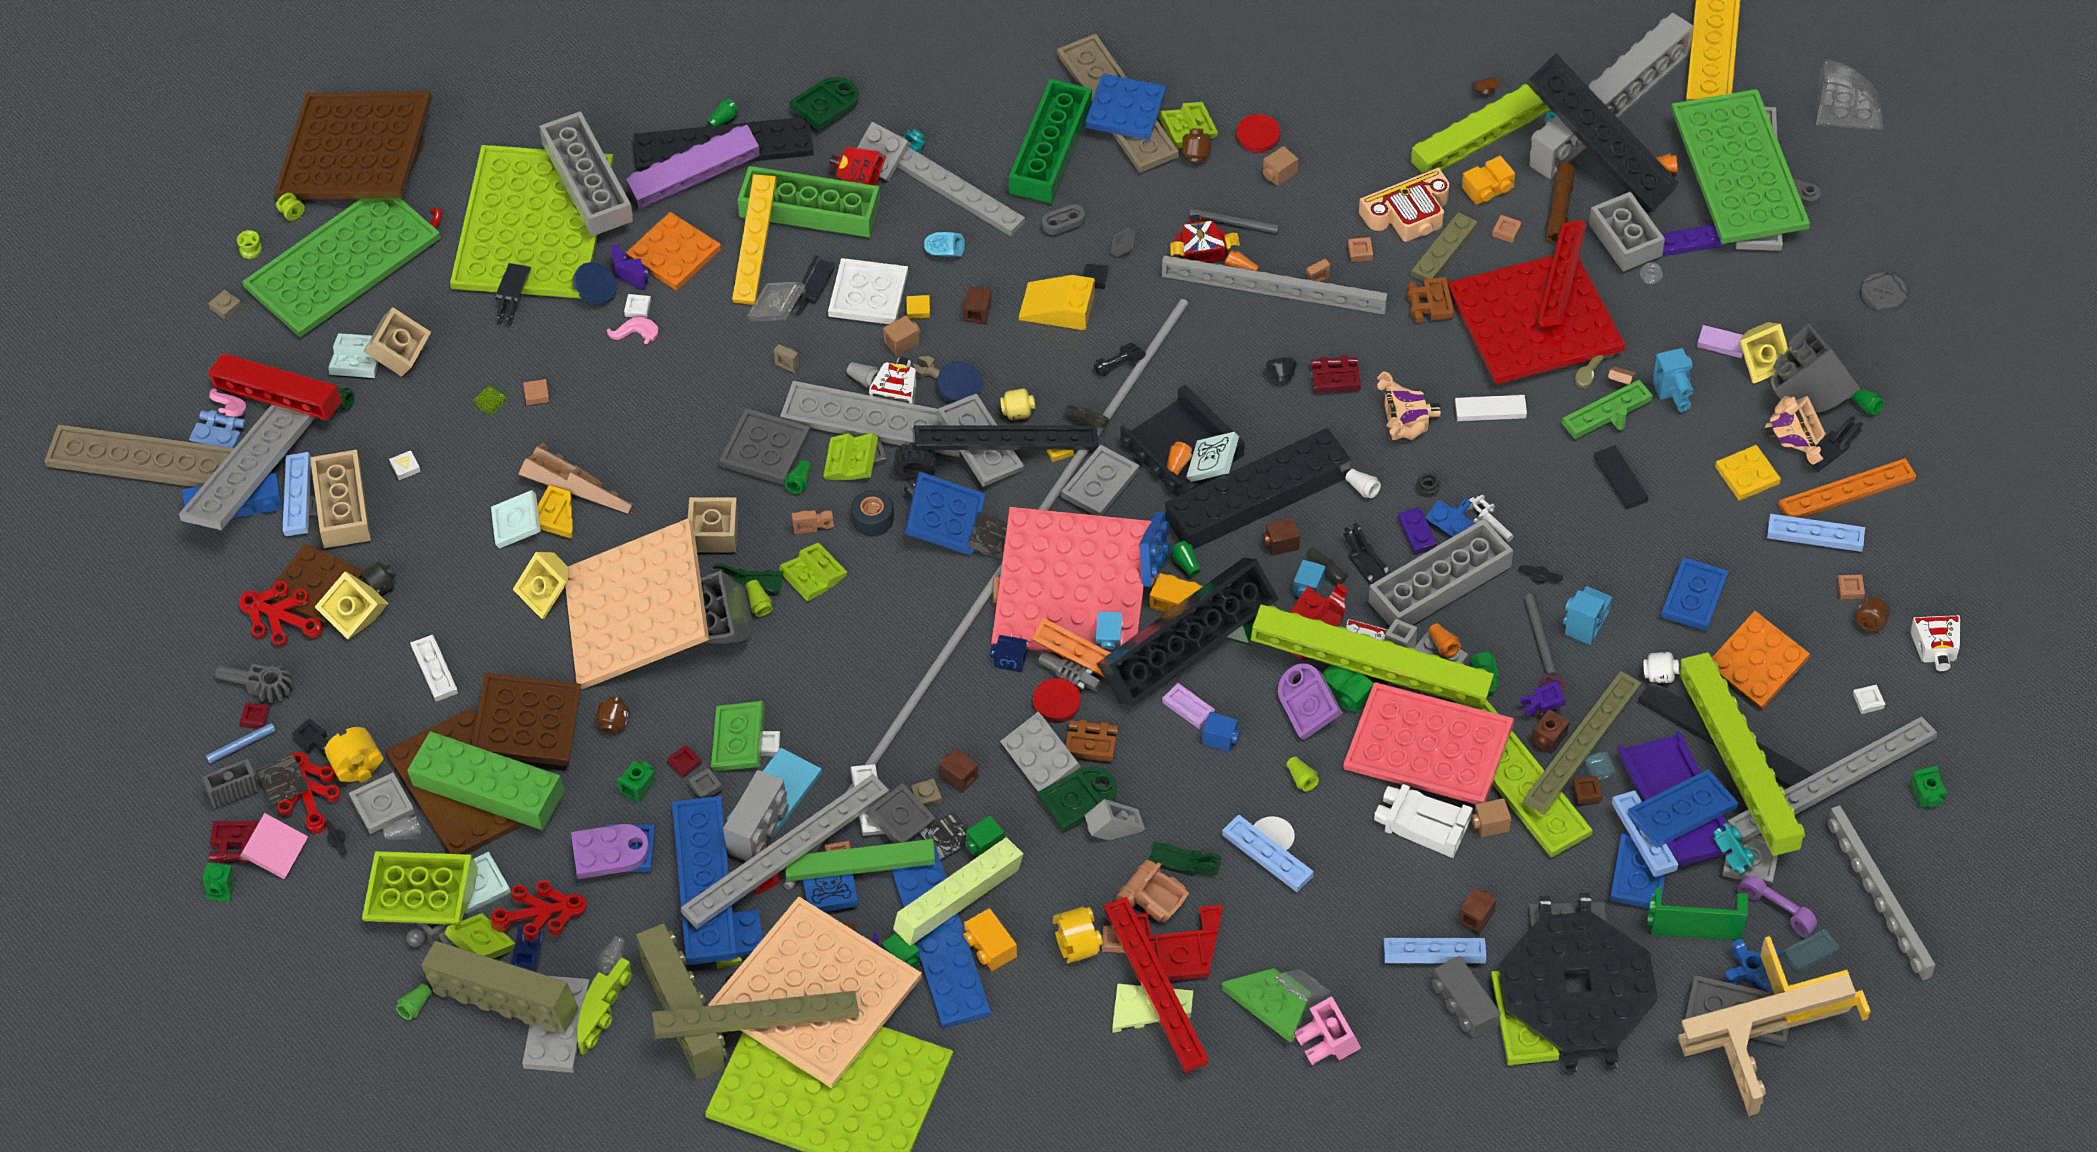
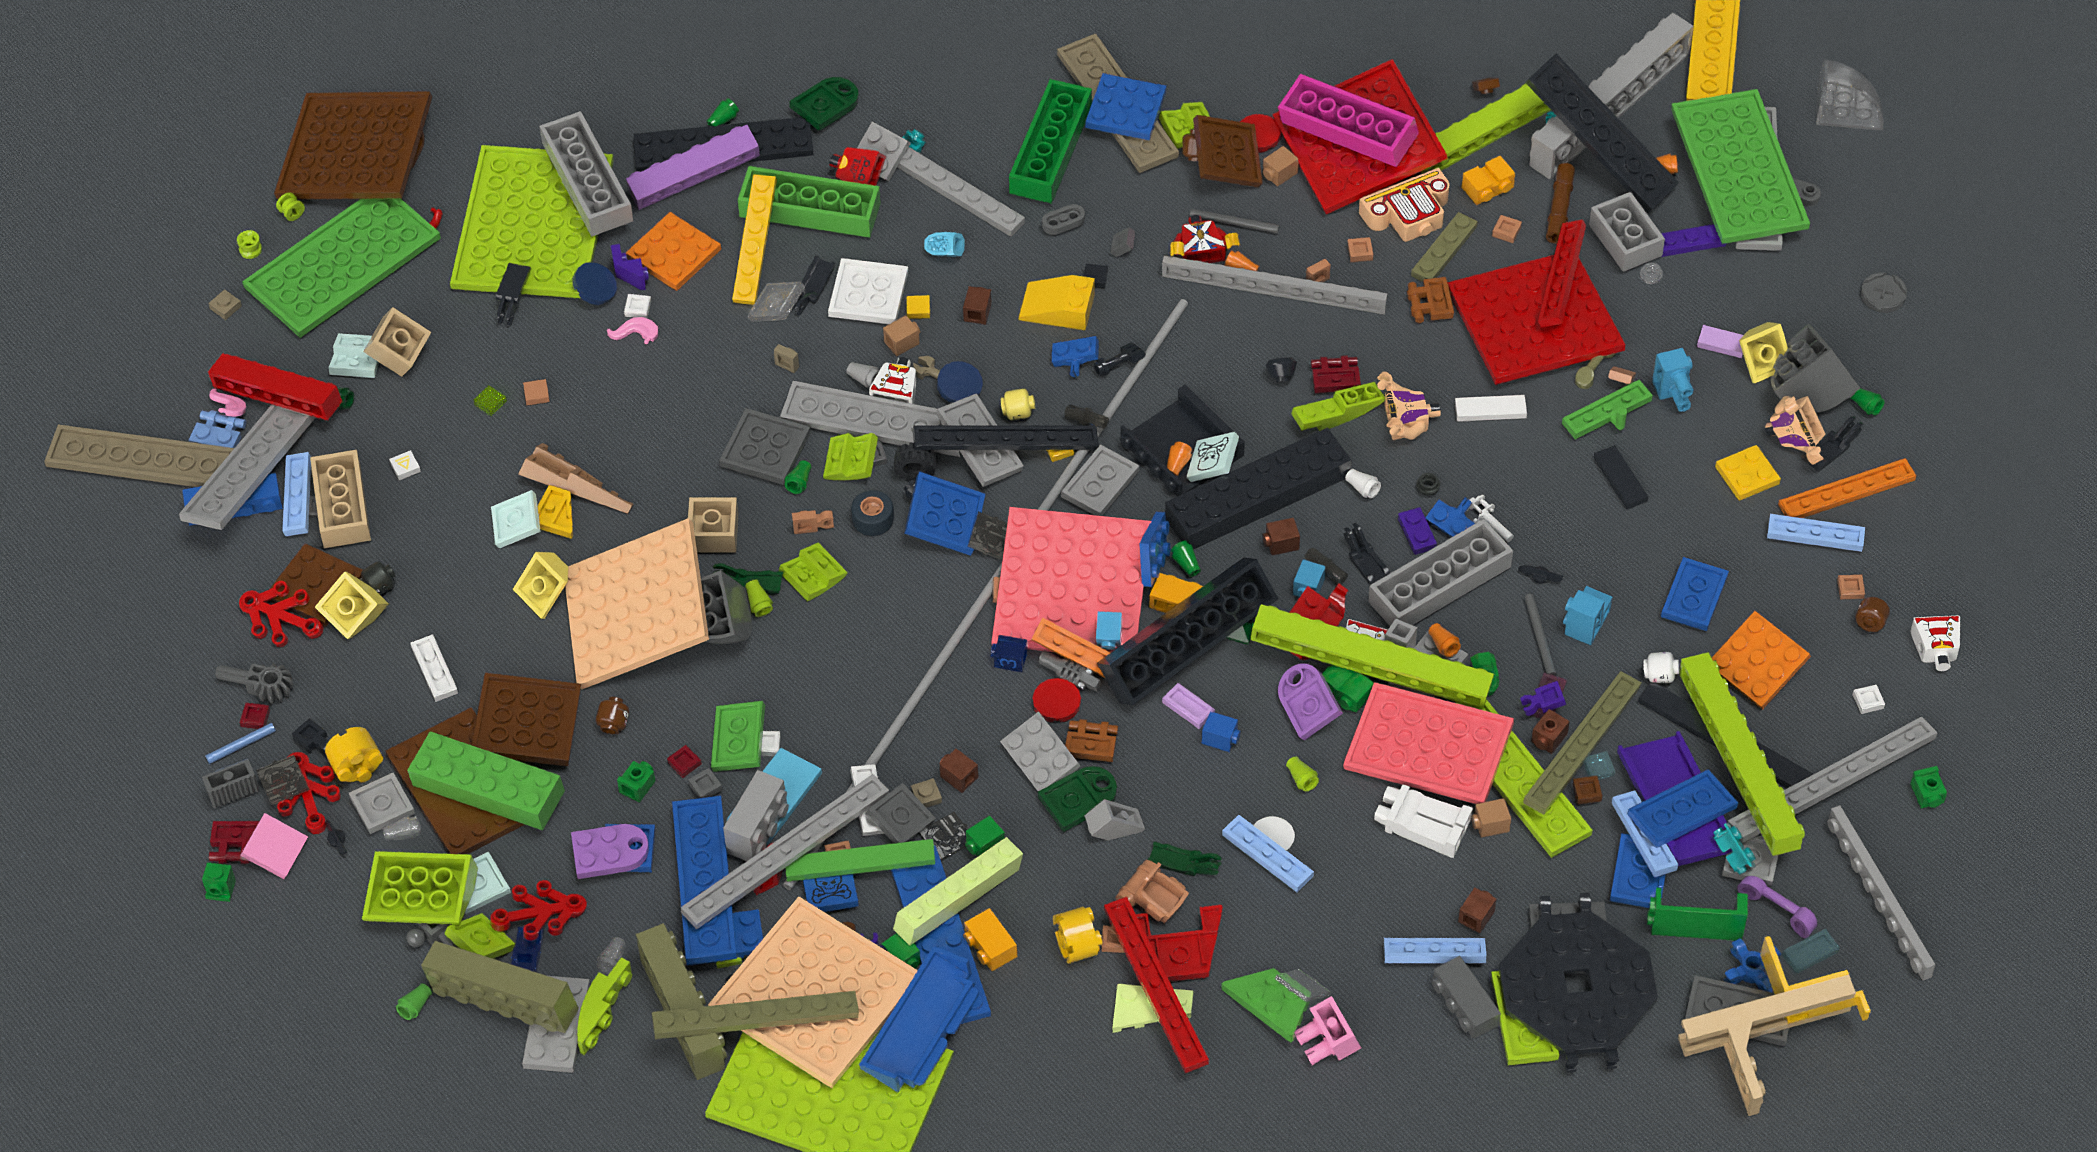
(922, 1018): none -> blue slope
(1075, 353): none -> blue plate
(1227, 151): none -> reddish brown plate
(1343, 407): none -> lime slope
(1344, 175): none -> red plate
(1348, 120): none -> dark pink brick

